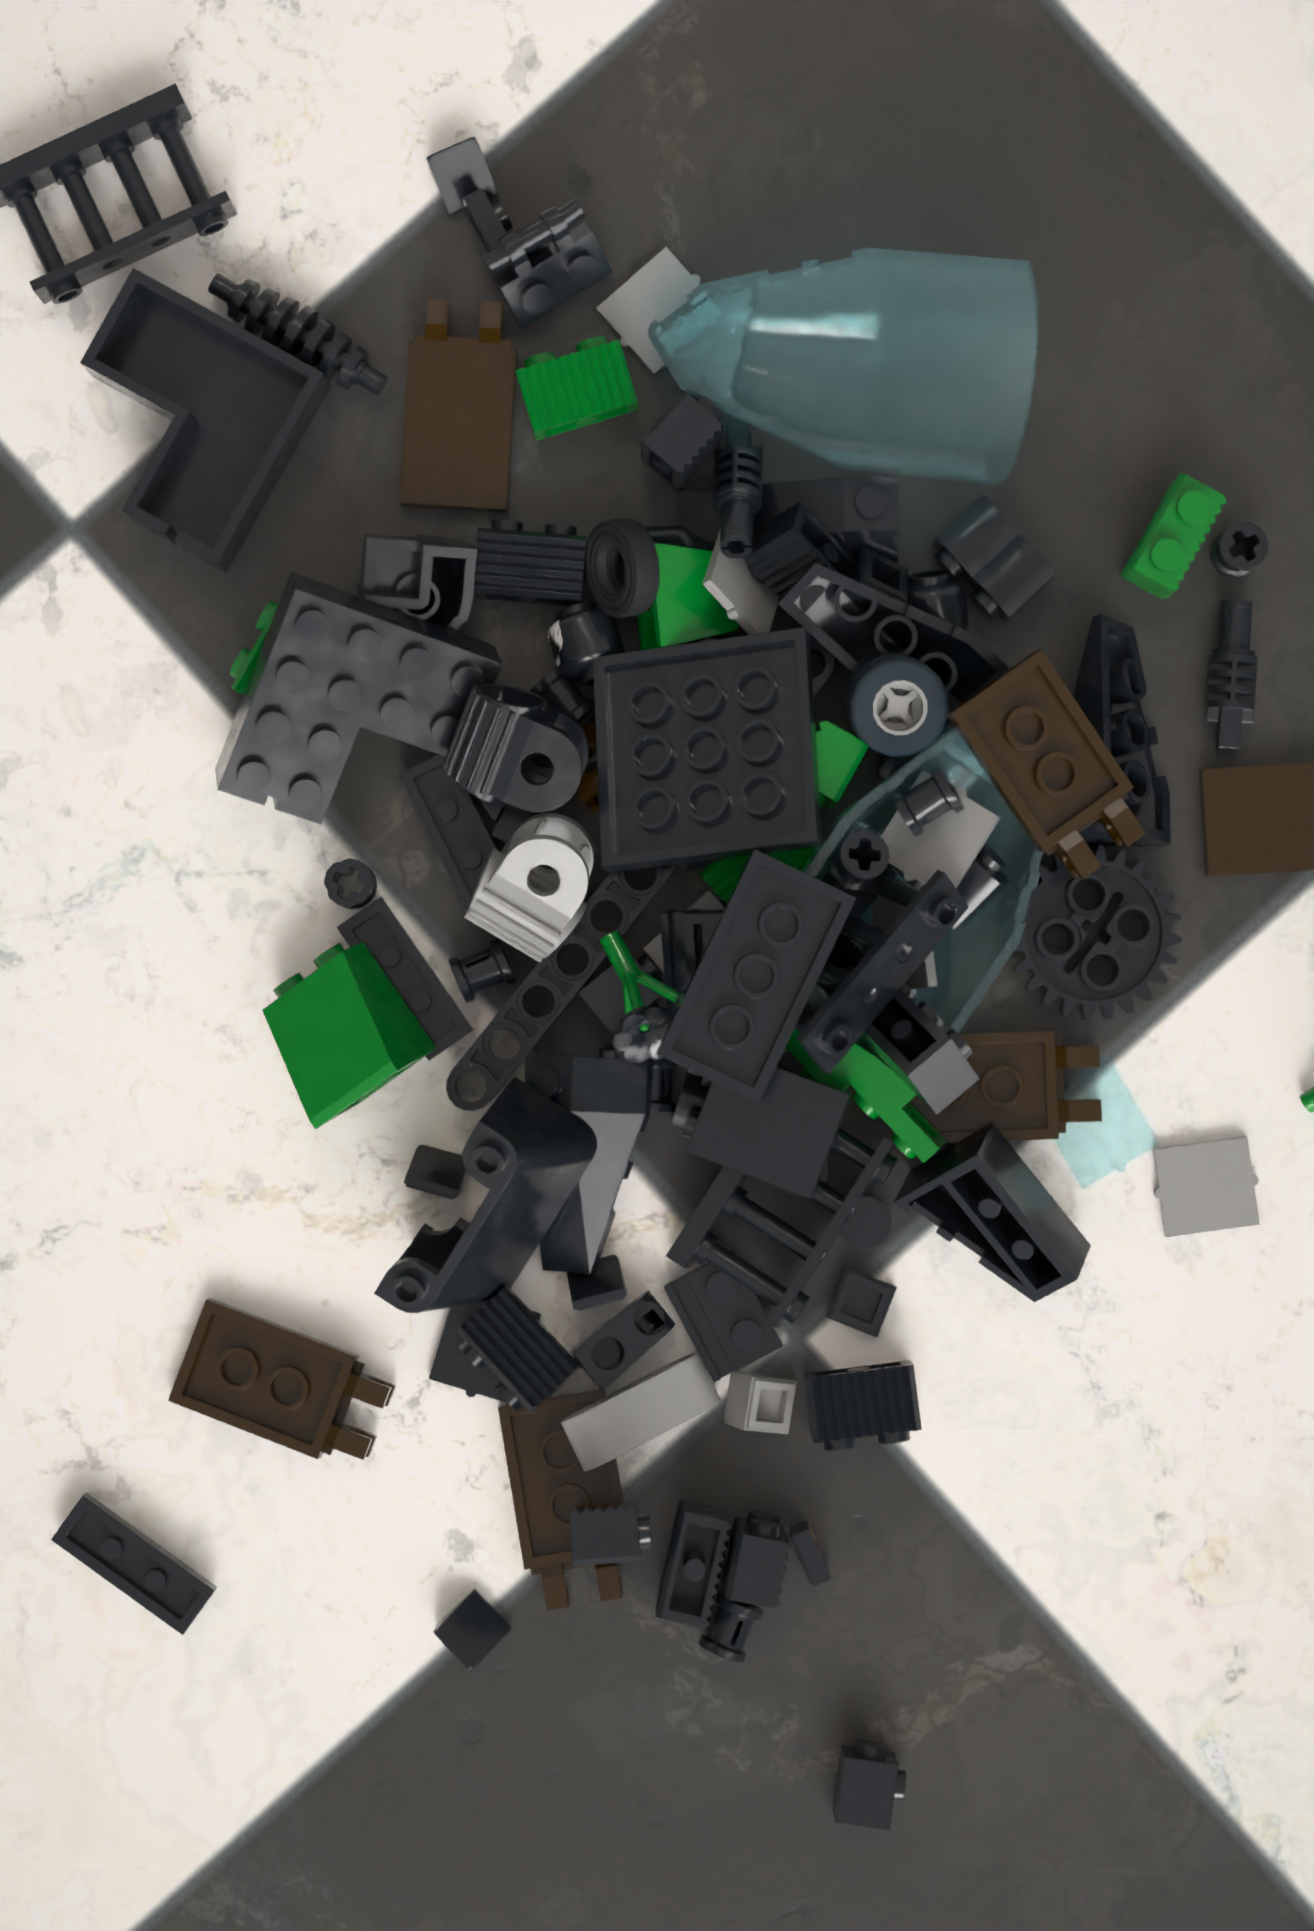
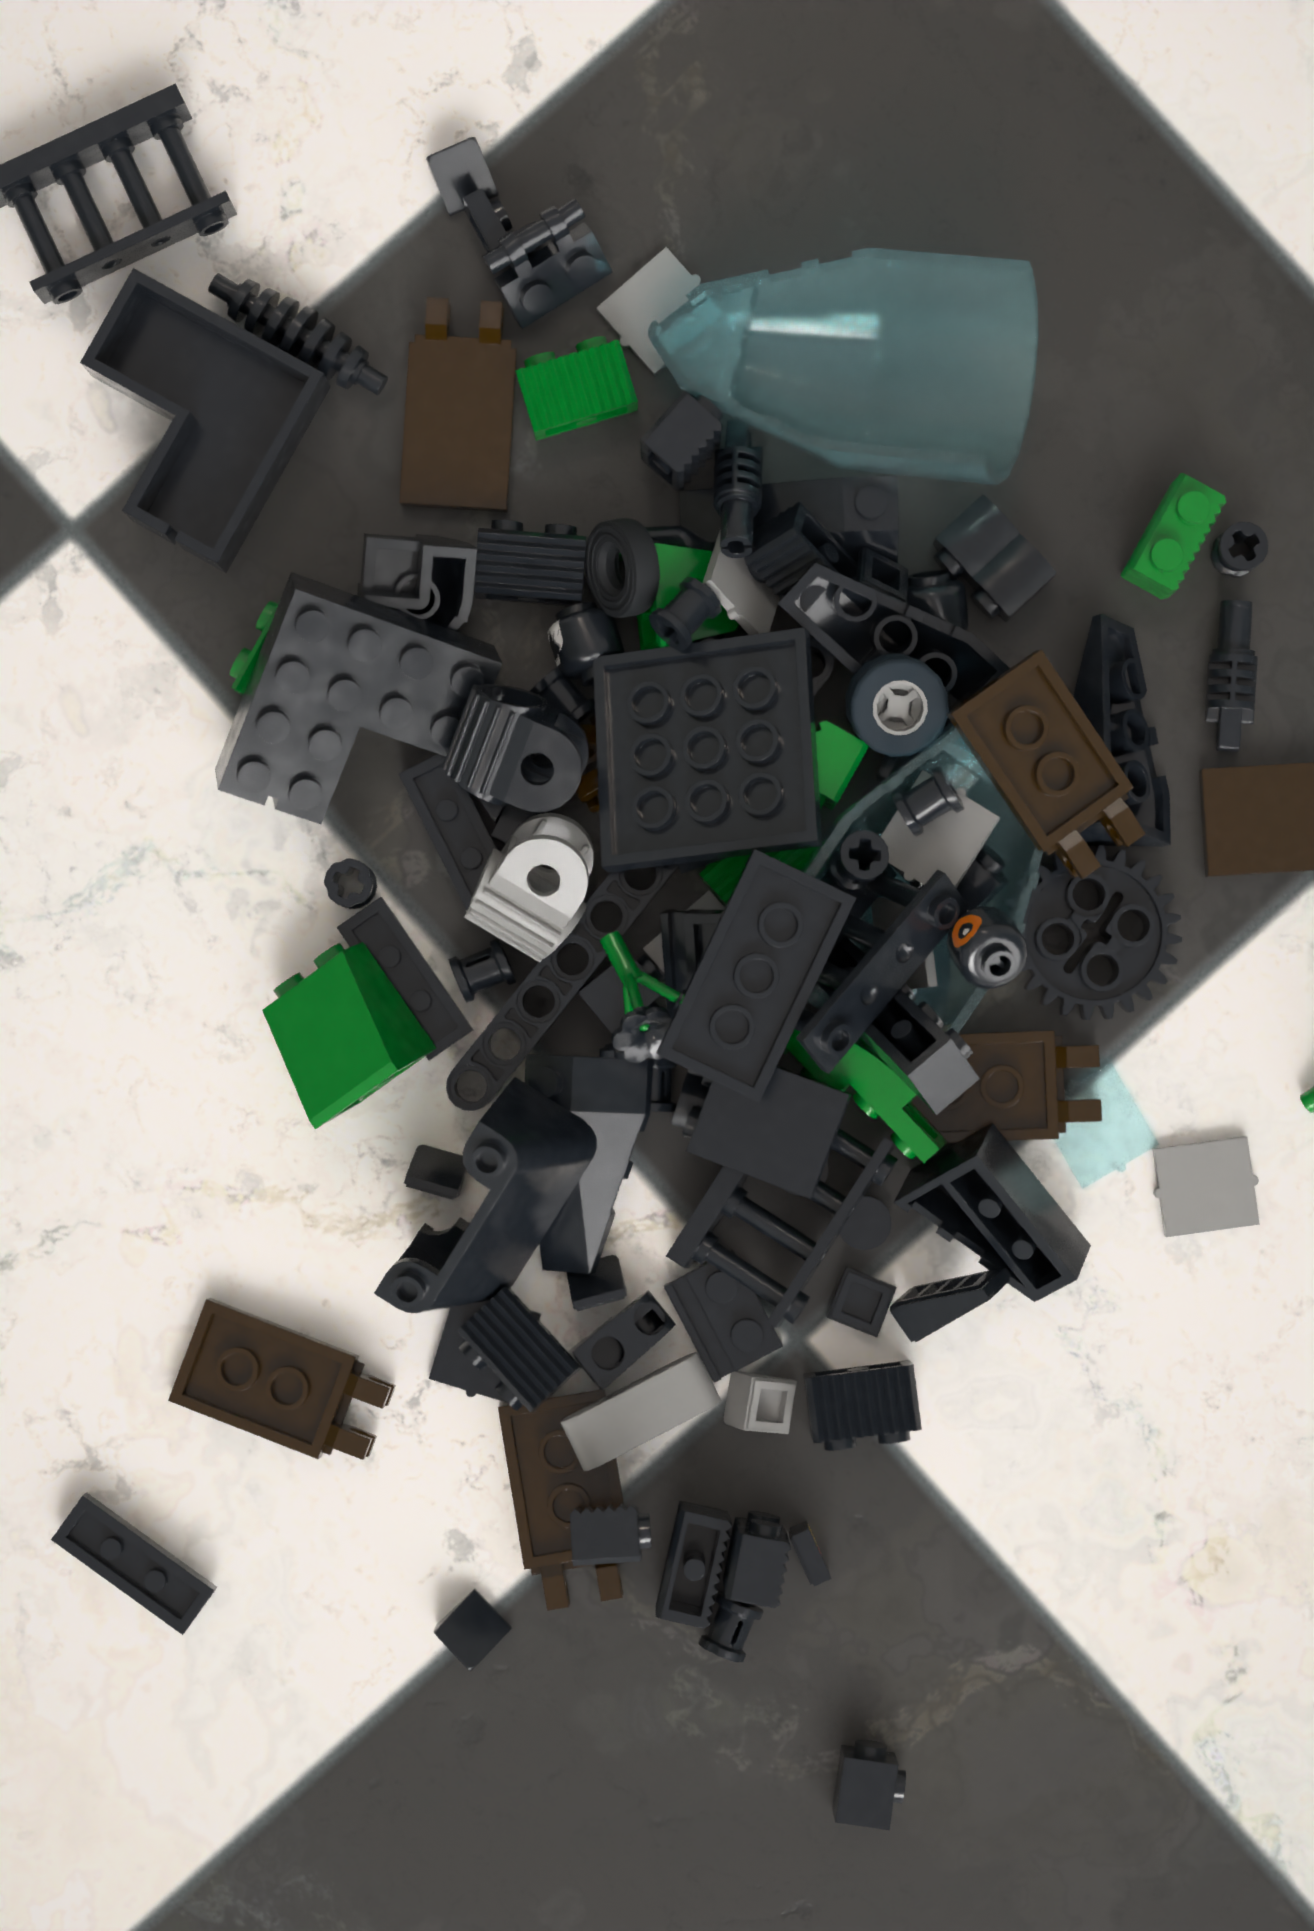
(685, 613): none -> black bush
(938, 1303): none -> black slope
(987, 947): none -> black head

